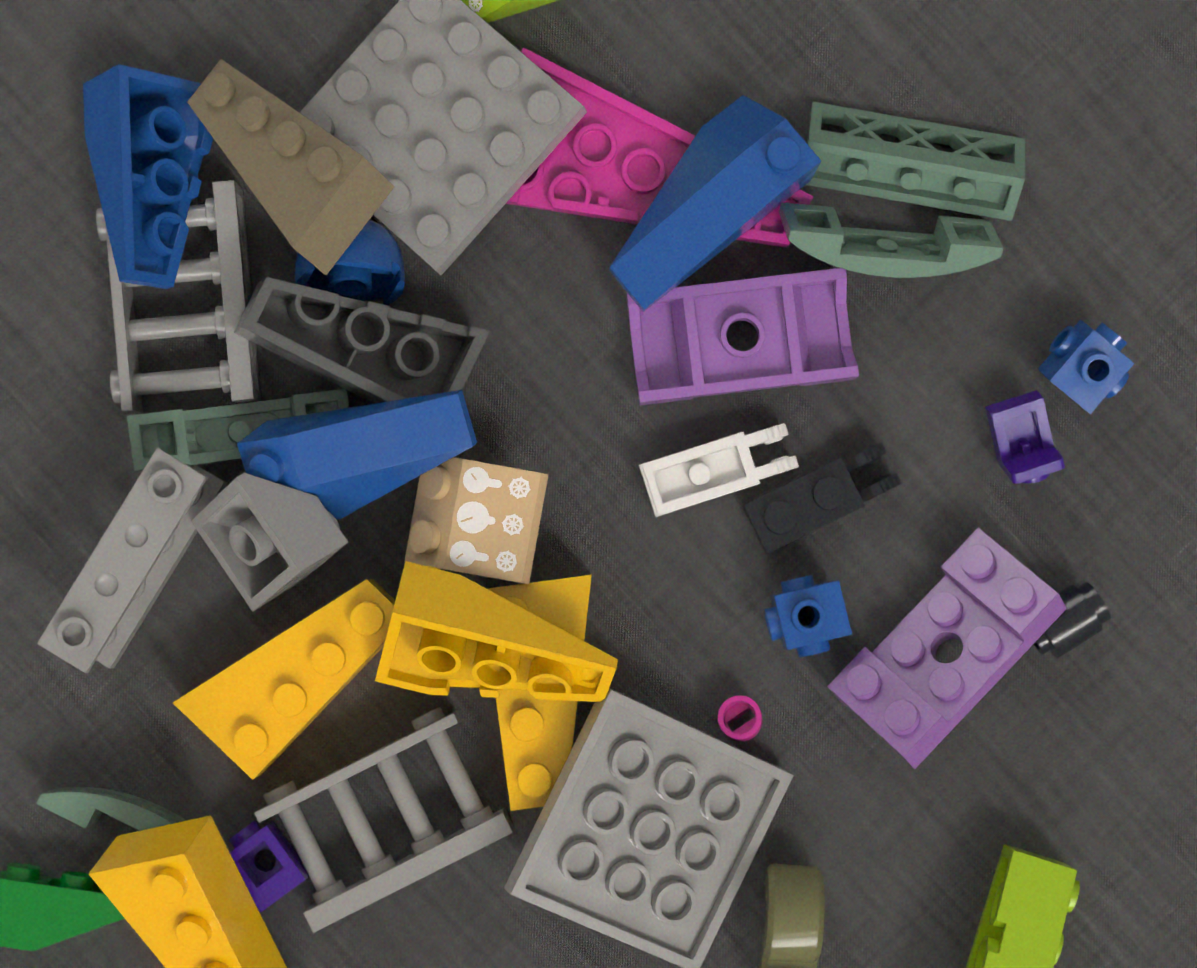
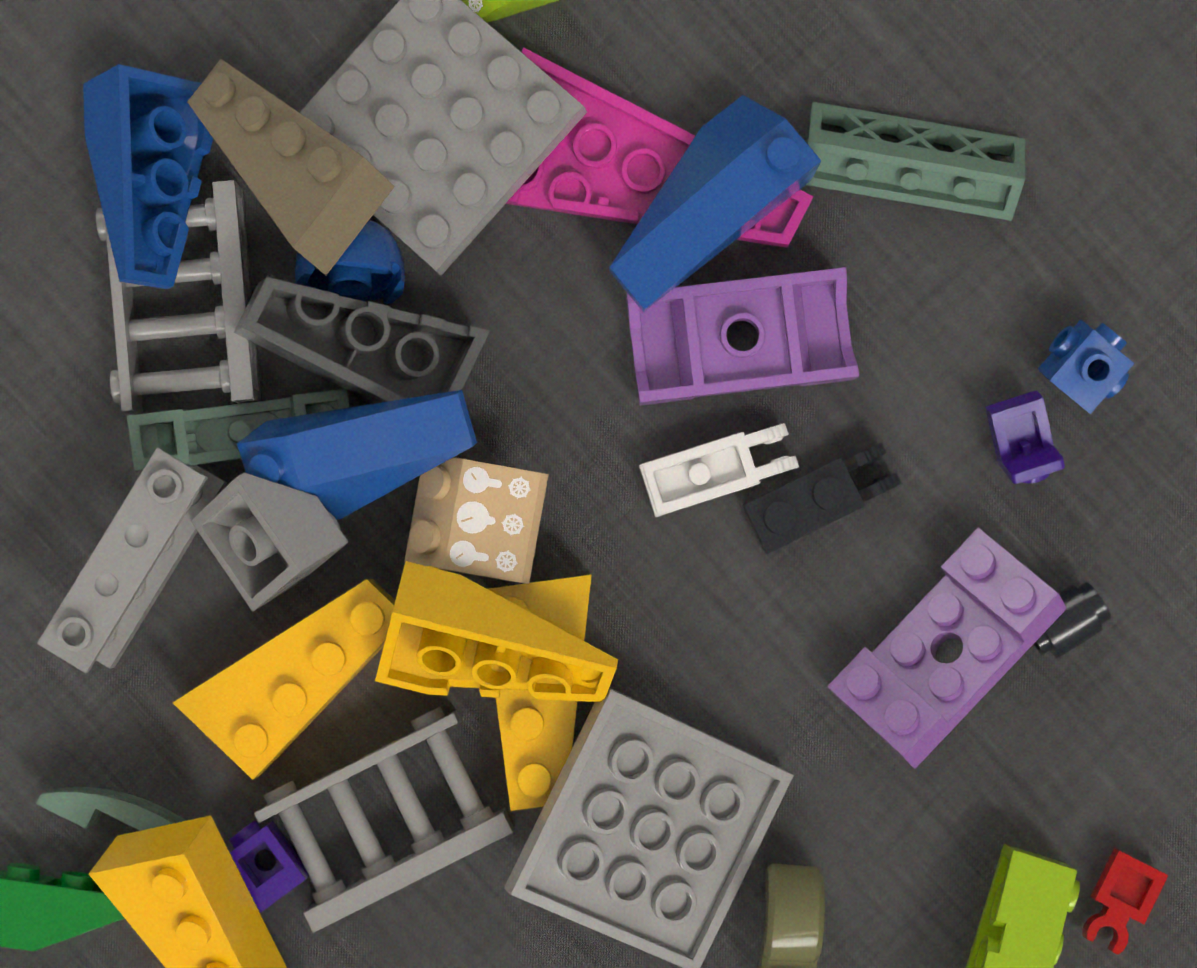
(735, 708): dark pink hinge -> none
(828, 618): blue brick -> none
(953, 247): sand green slope -> none
(1127, 891): none -> red plate

